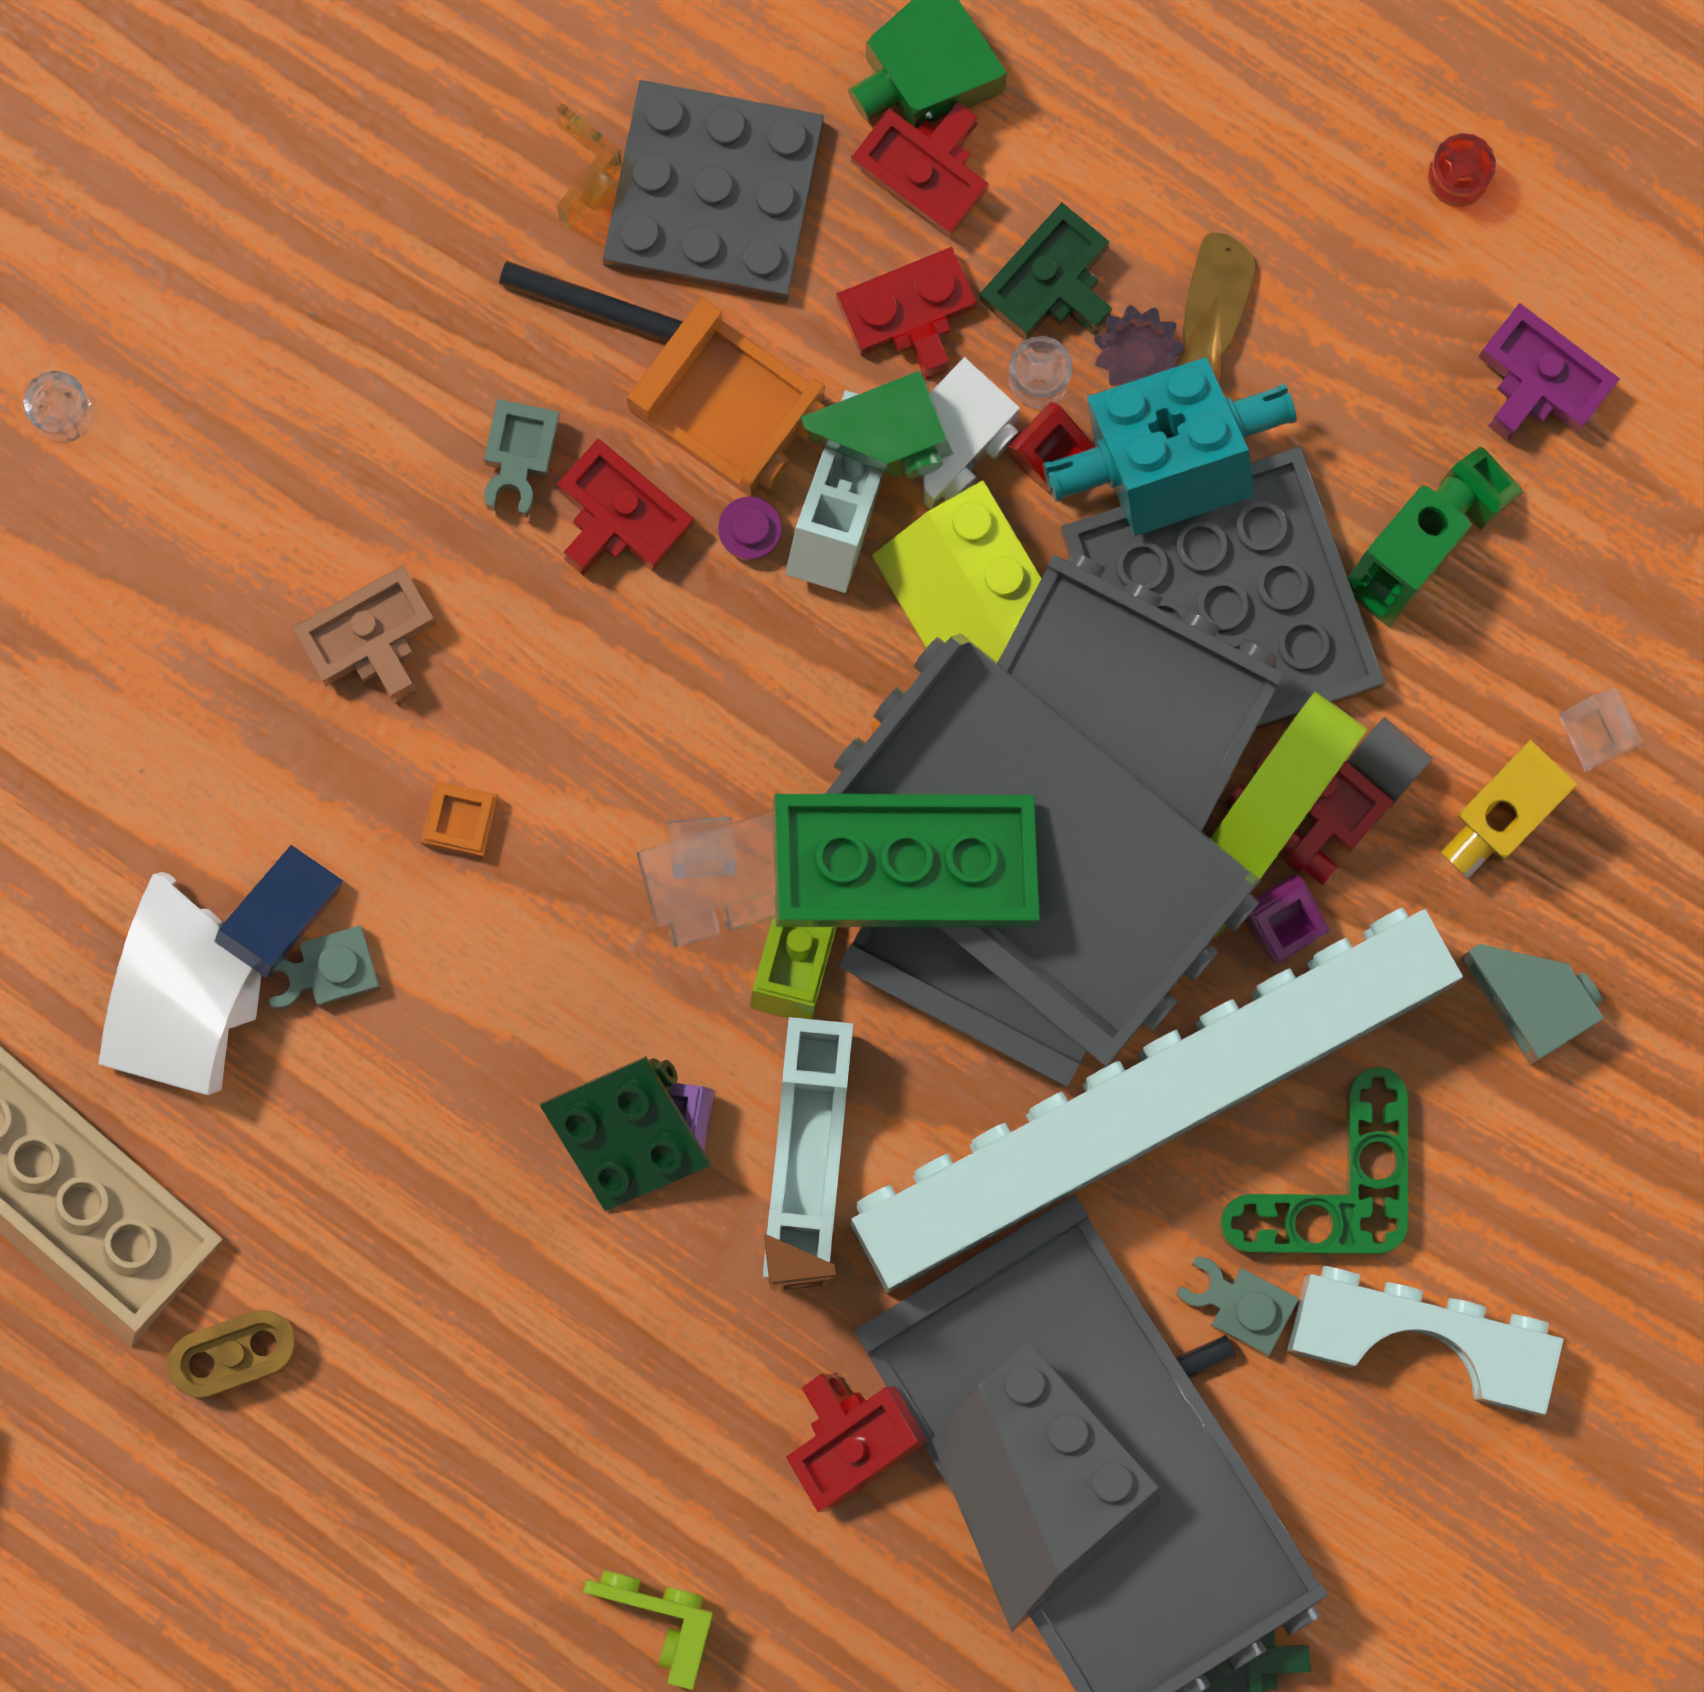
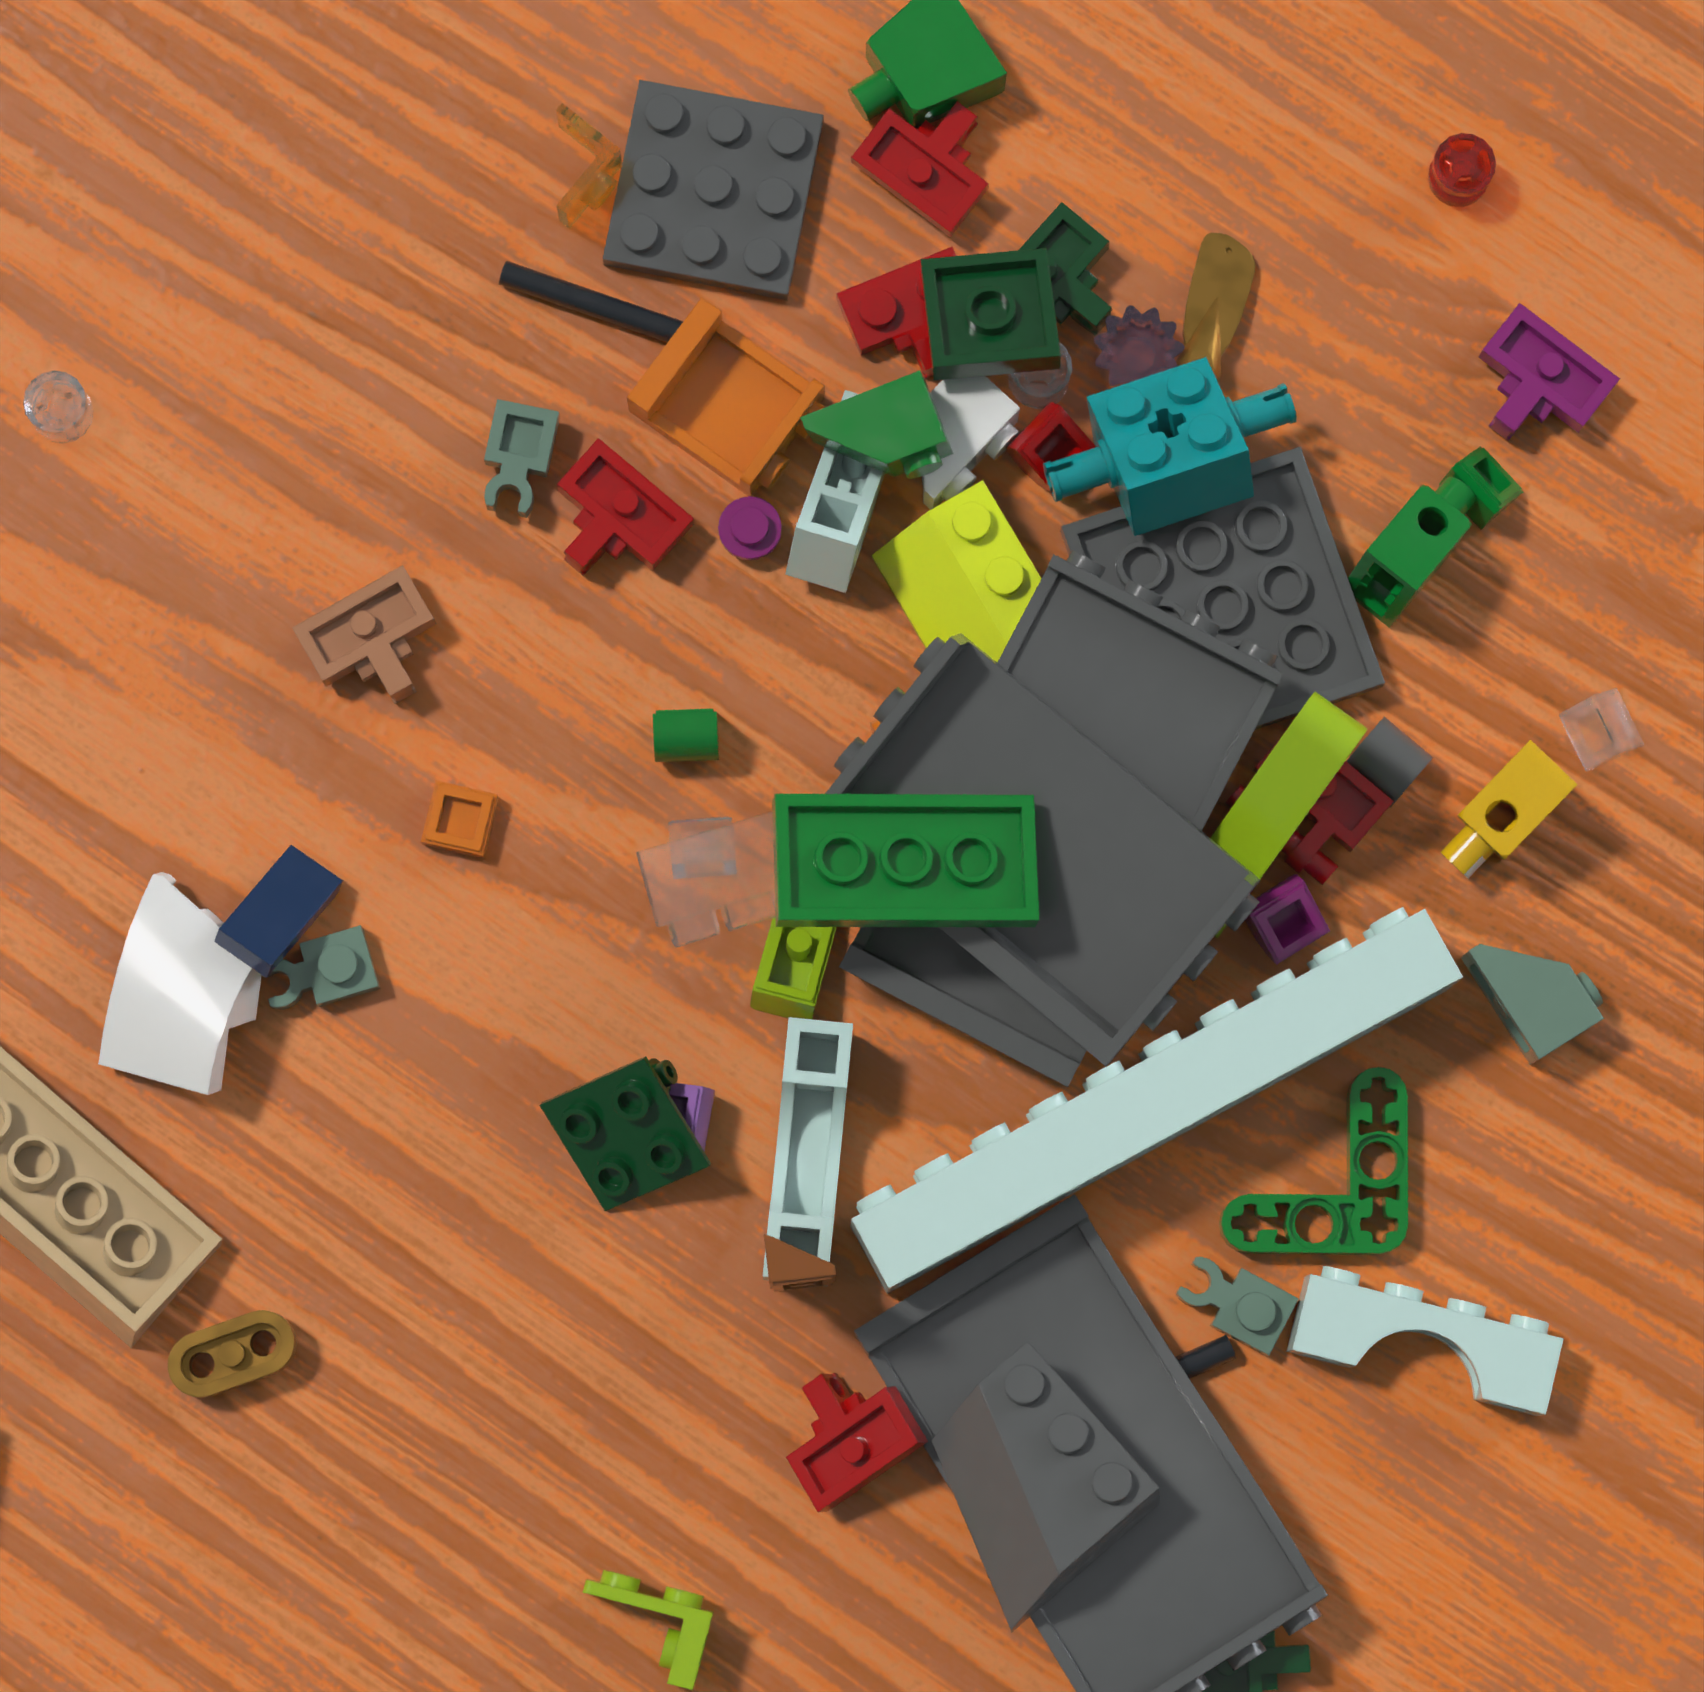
(685, 735): none -> green brick
(990, 314): none -> dark green plate

